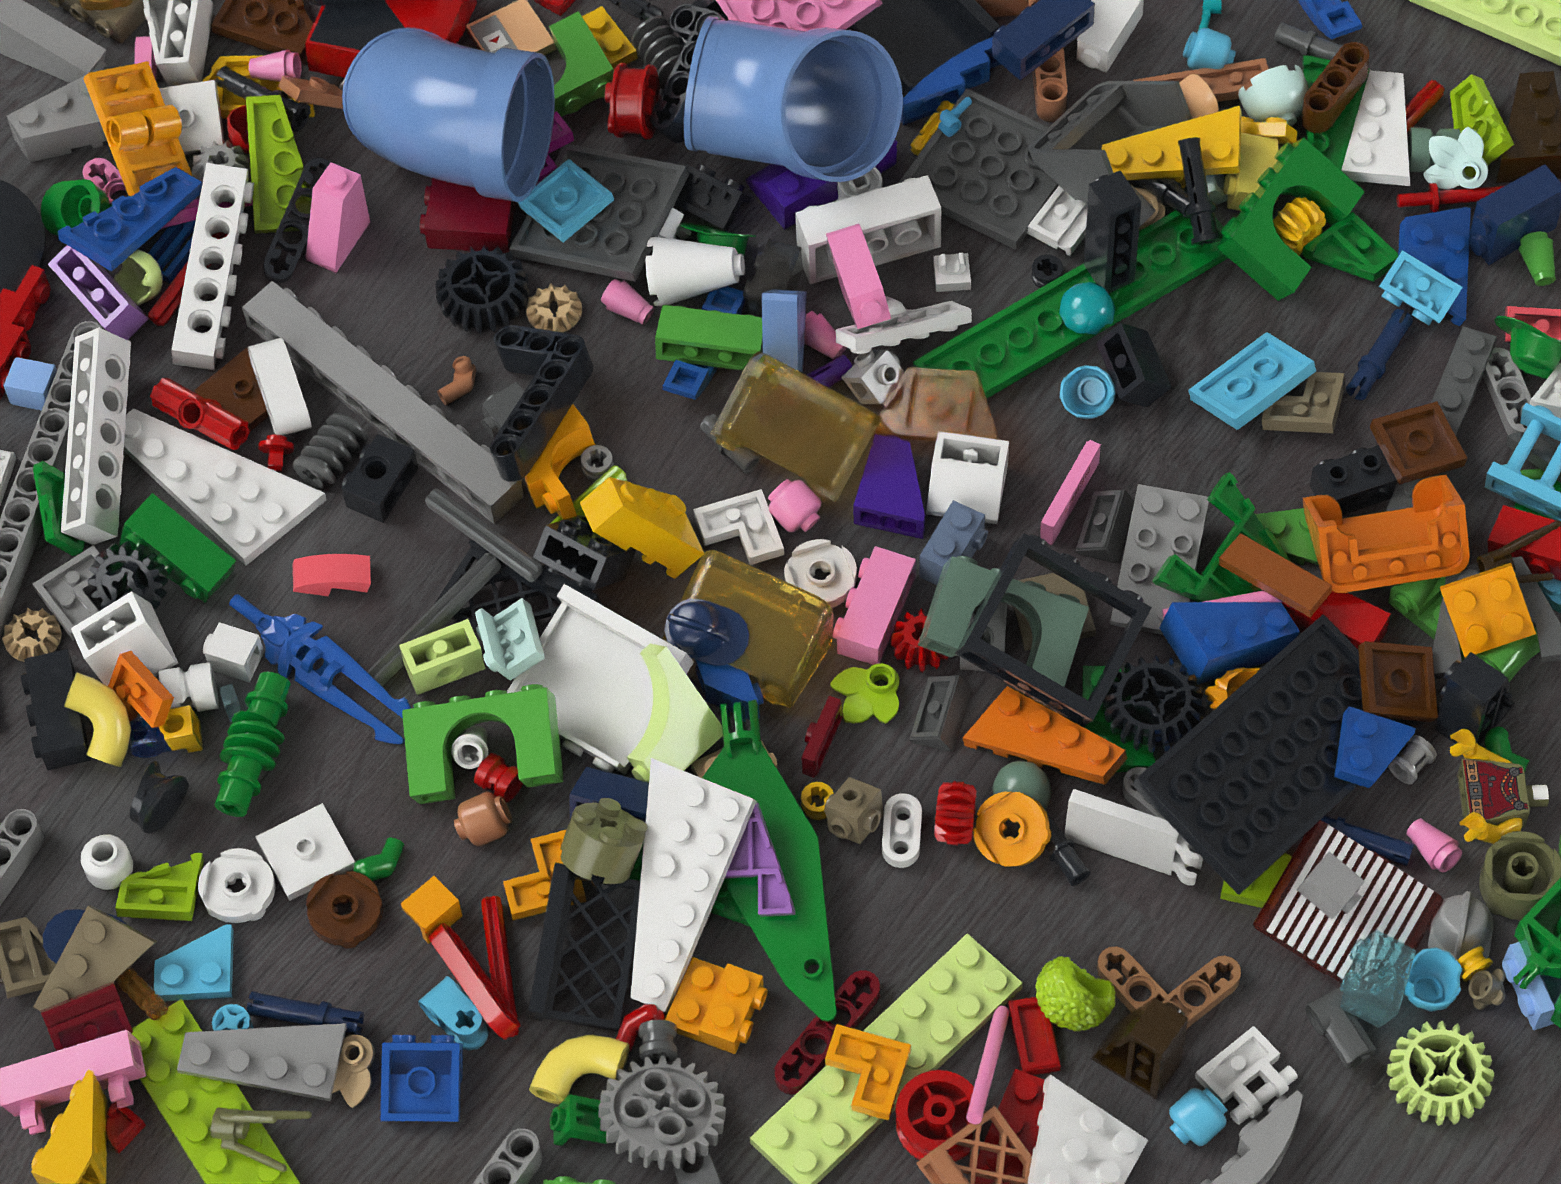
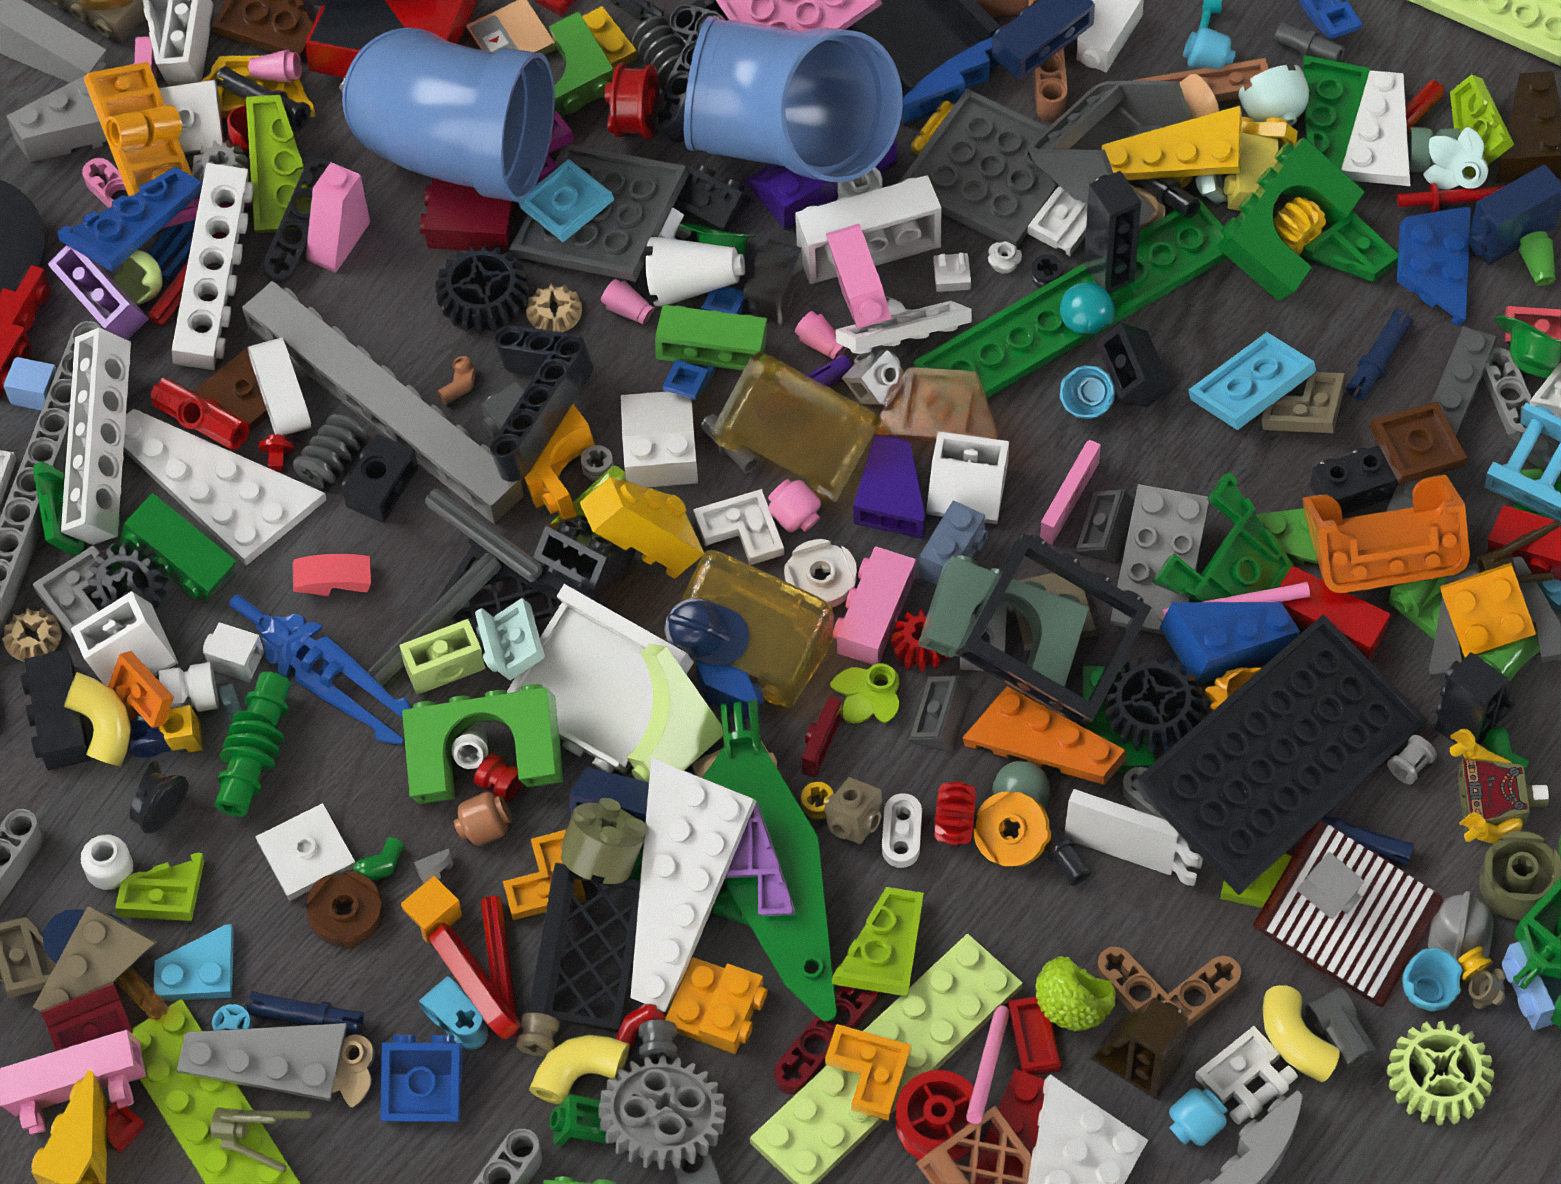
(71, 201): green piece -> none
(243, 905): white plate -> none
(312, 91): nougat plate -> none
(433, 865): none -> light grey tile
(537, 1034): none -> dark tan wheel
(658, 439): none -> white slope
(784, 326): medium blue slope -> none
(886, 946): none -> lime wing
(949, 119): dark azure hand -> none
(1004, 264): none -> white plate
(1201, 208): black pin -> none
(1275, 575): dark orange tile -> none
(1292, 1038): none -> light yellow cylinder
(1335, 87): reddish brown beam -> none
(1368, 746): blue wing -> none
(1376, 978): clear light blue brick -> none
(1398, 681): reddish brown plate -> none
(1420, 288): medium azure bracket -> none
(1434, 845): bright pink cone -> none

